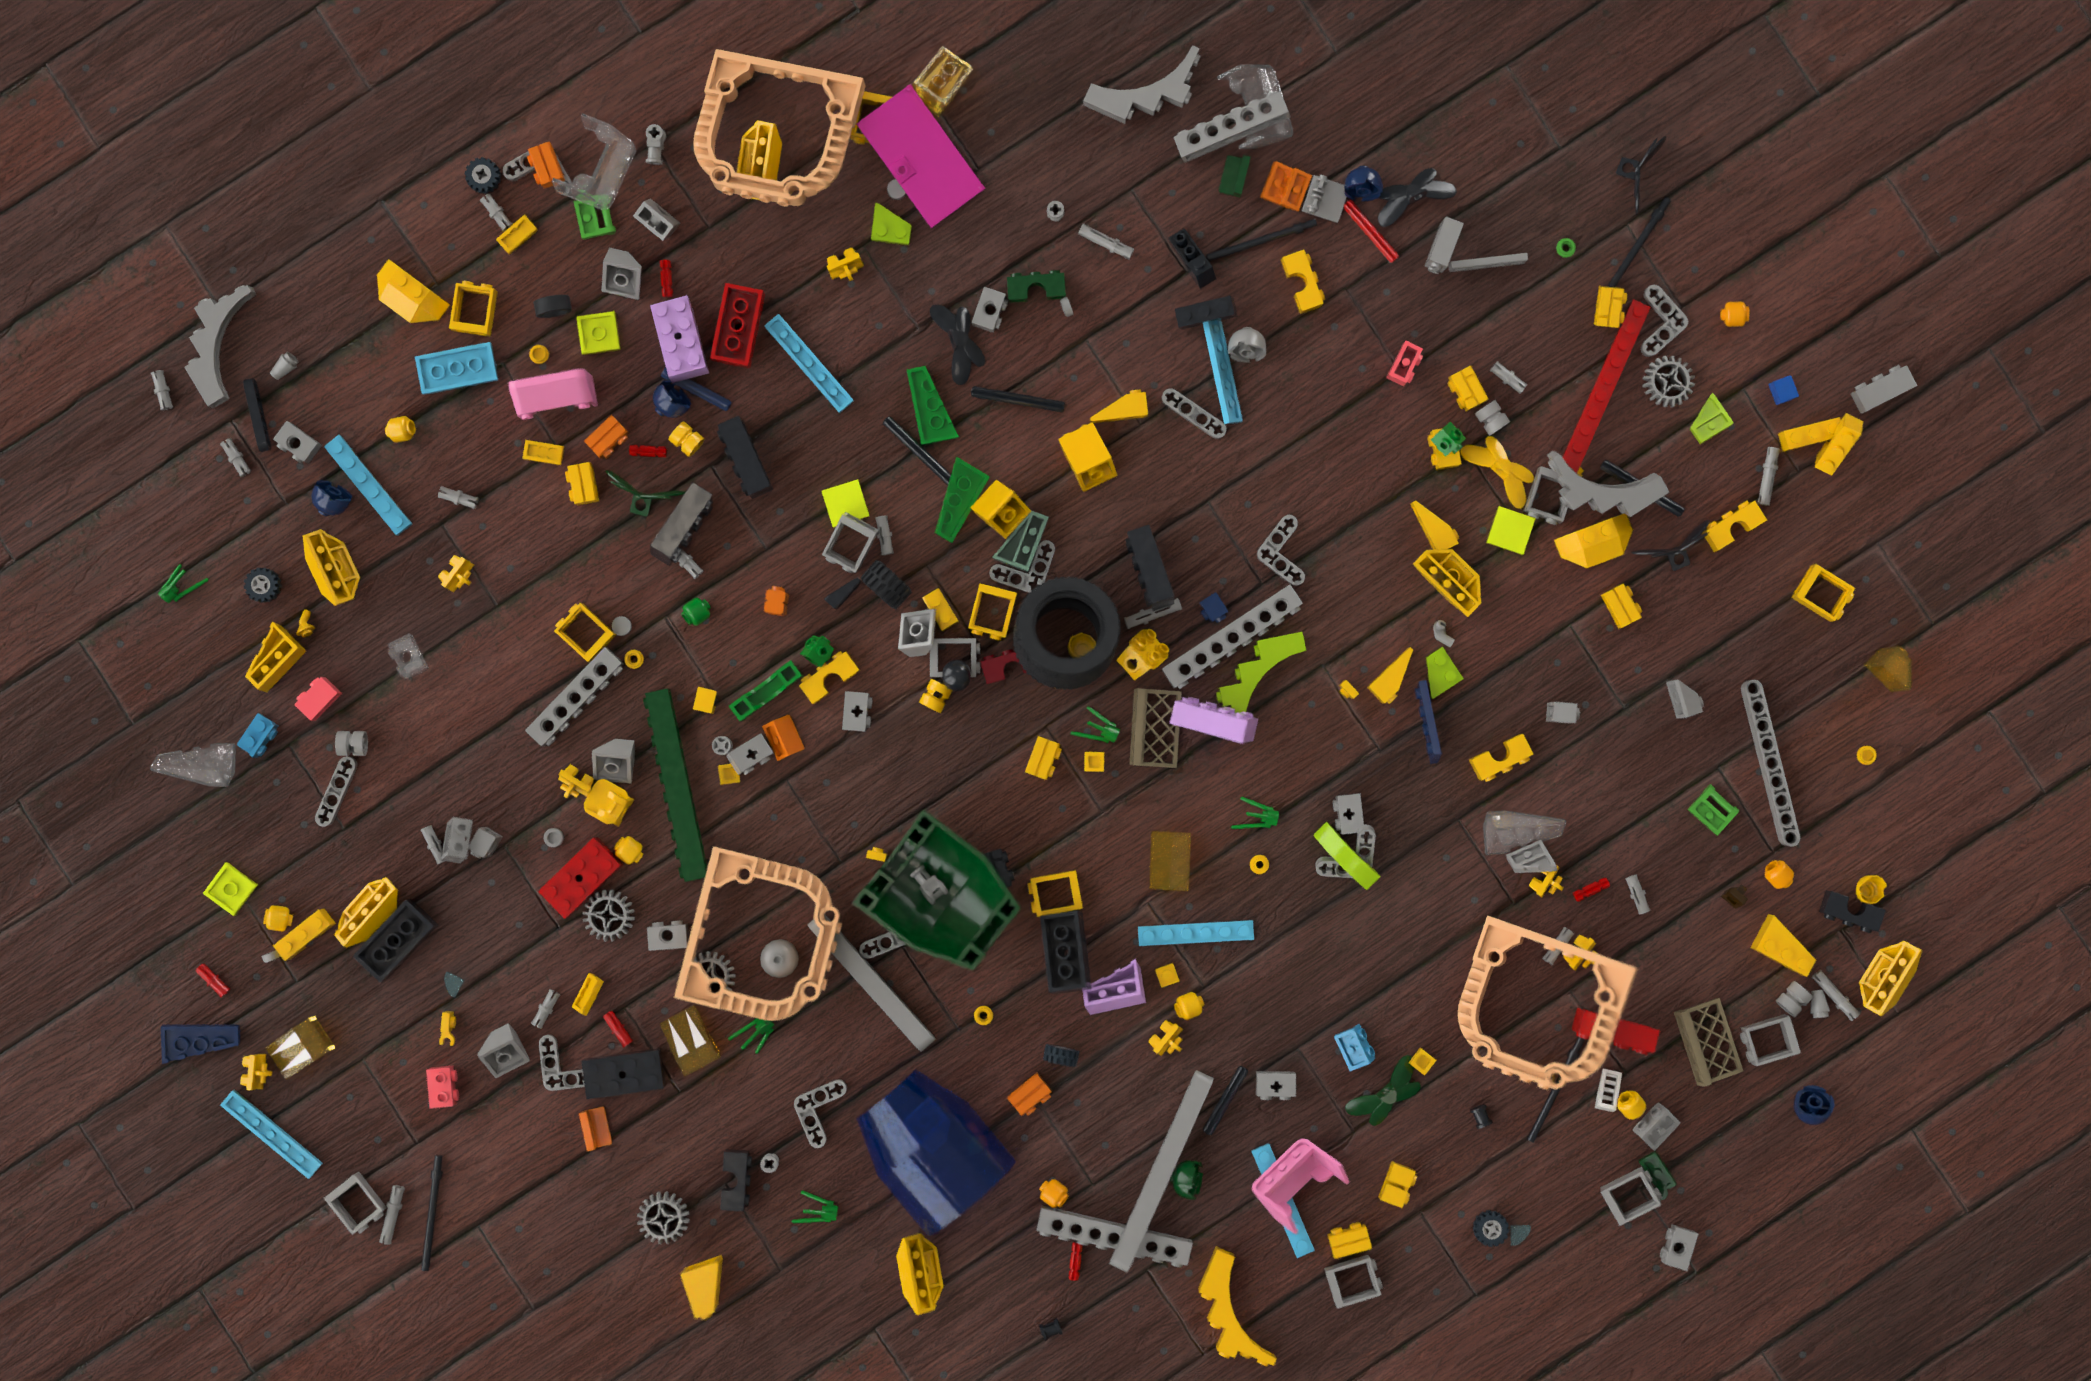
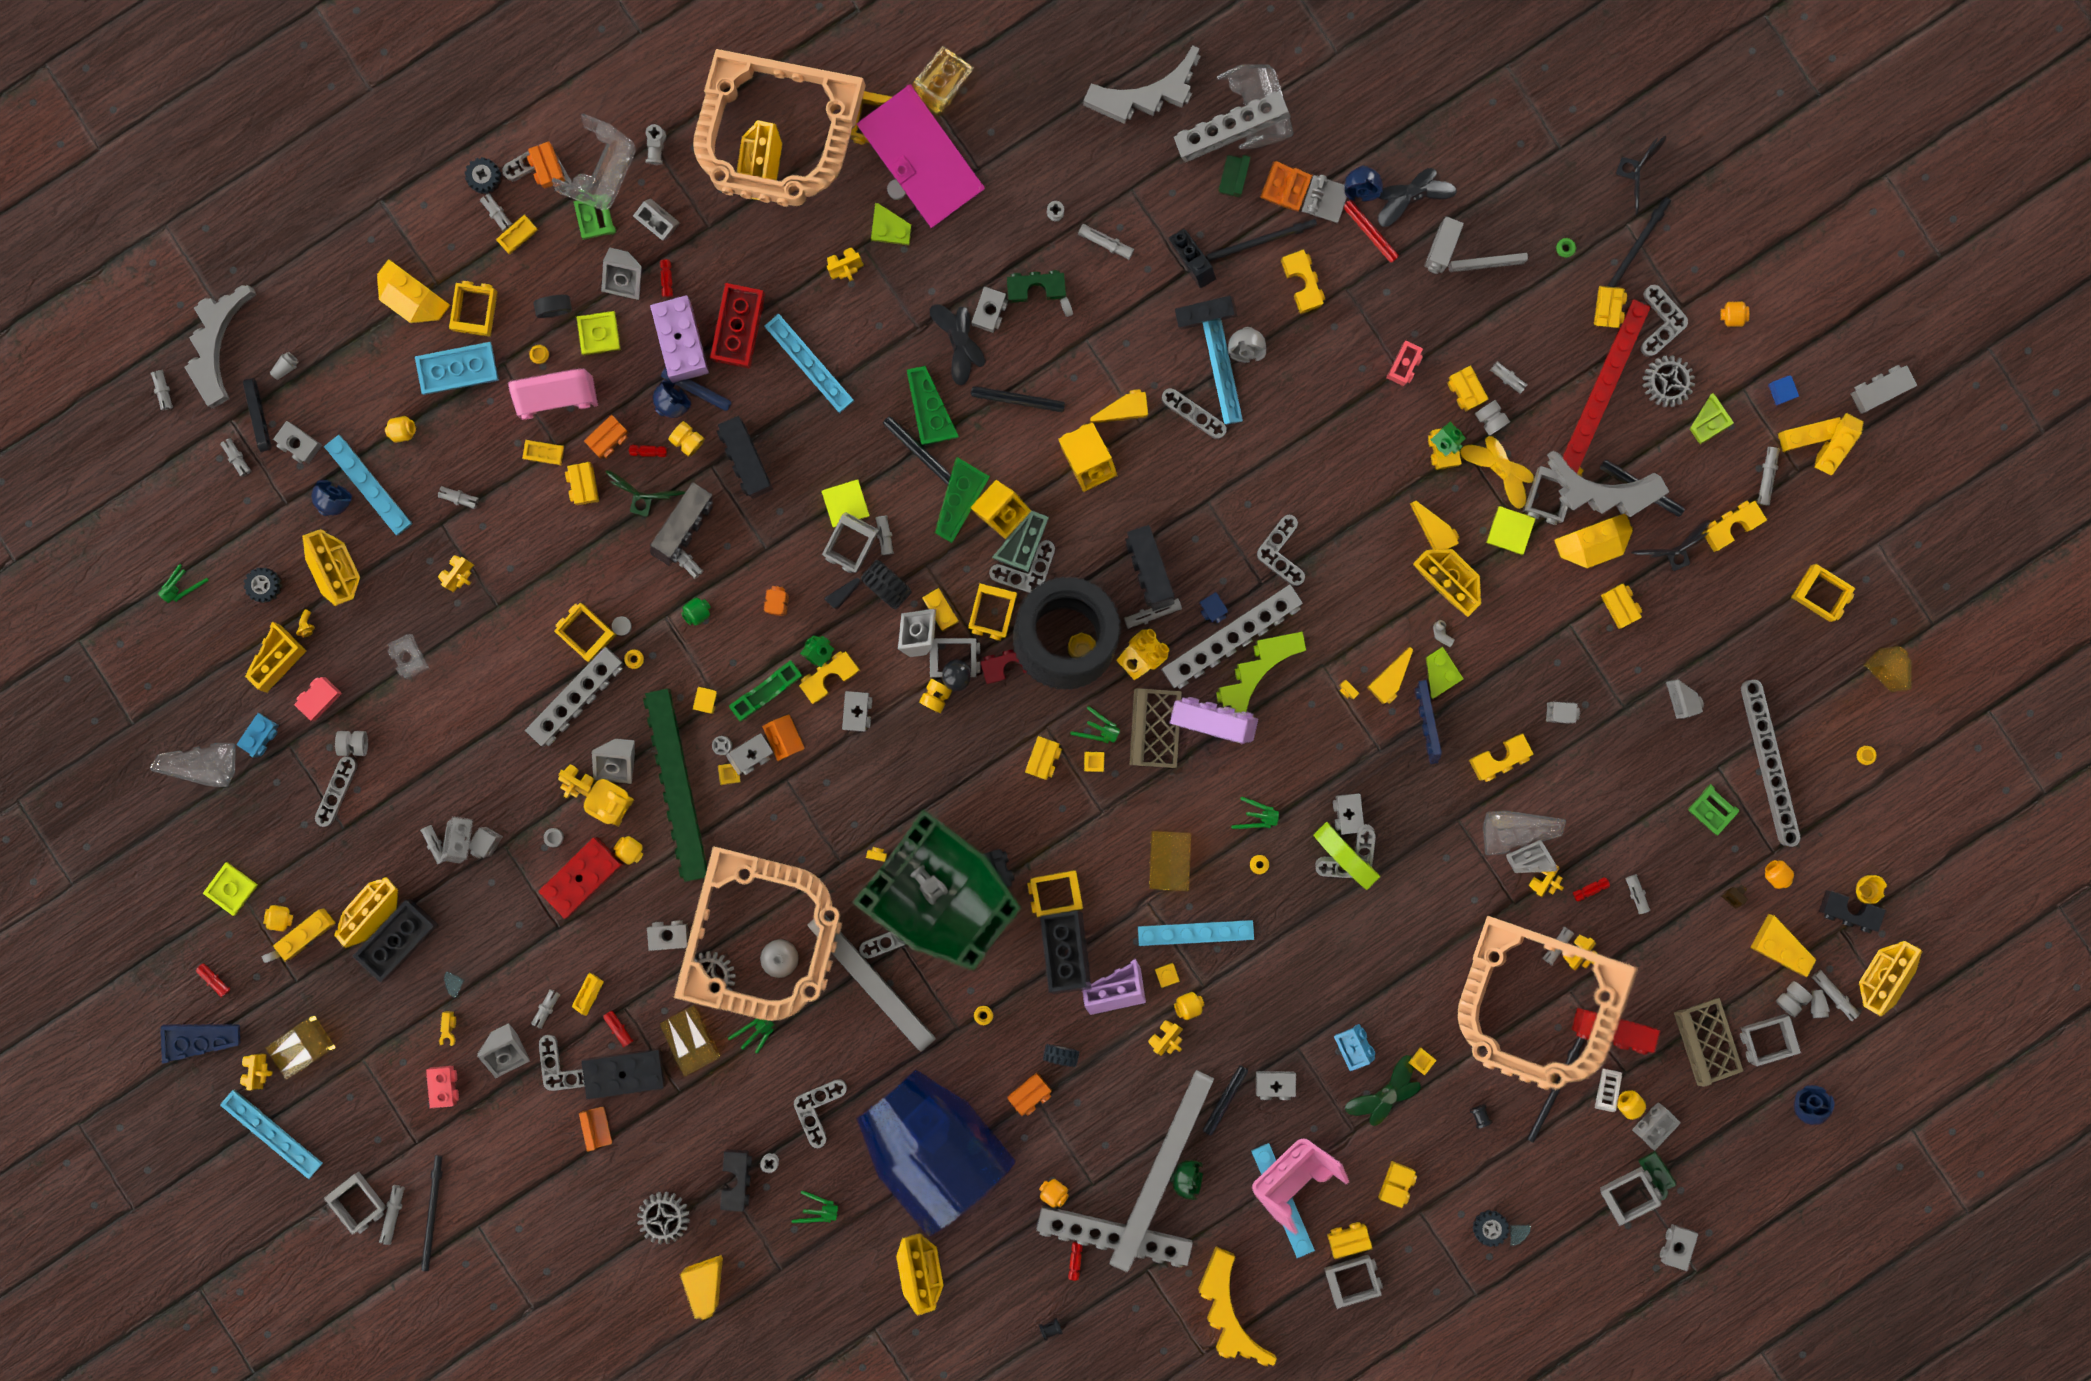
(606, 923): light grey gear -> none

